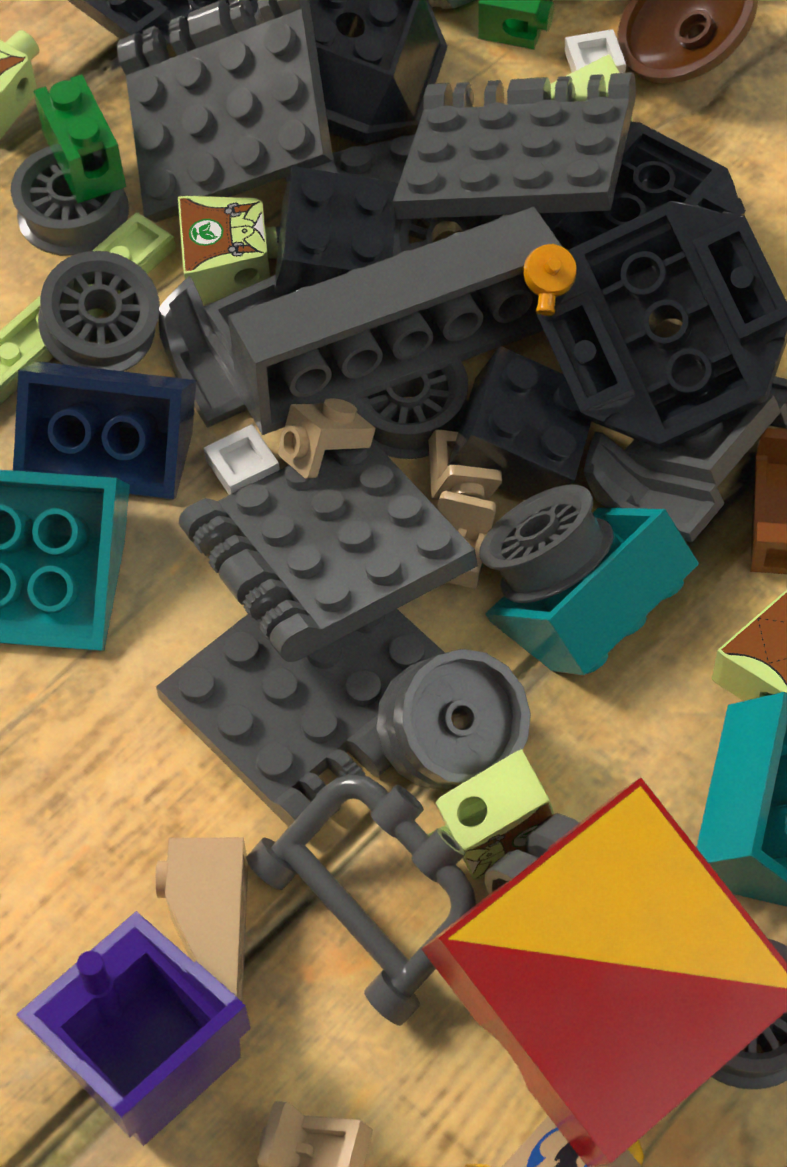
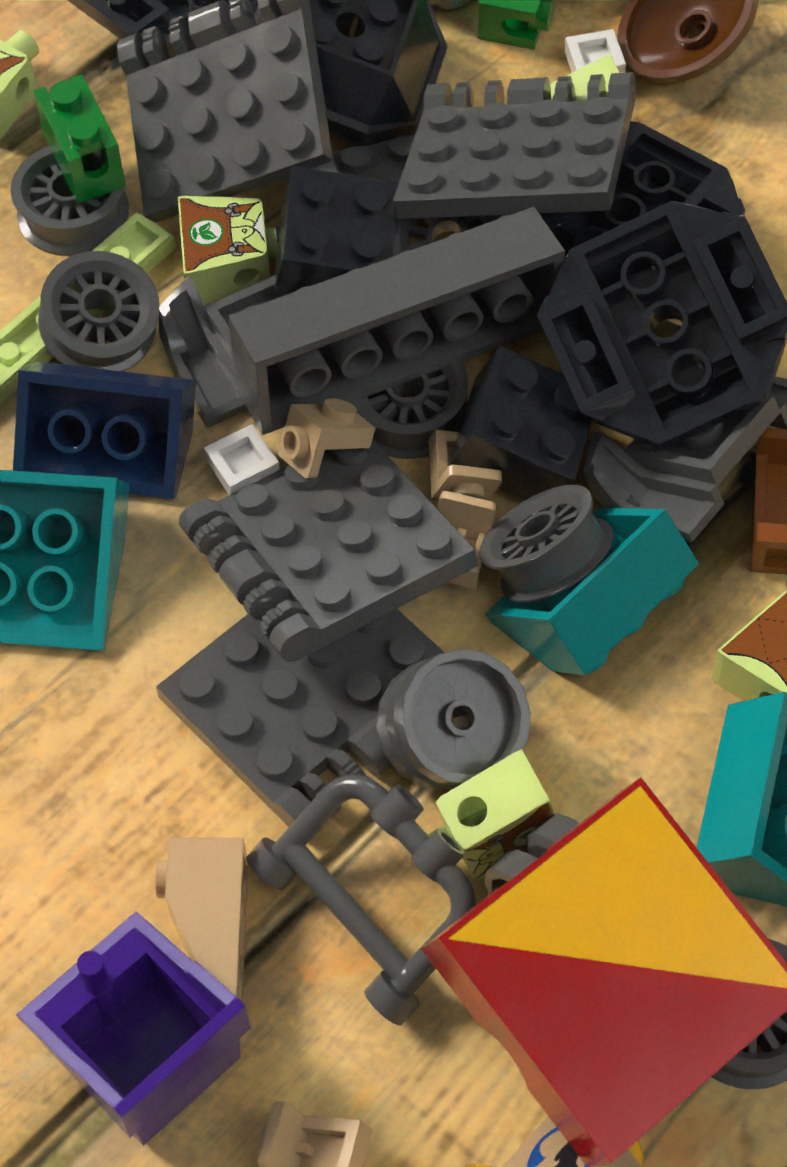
(549, 274): light orange piece -> none

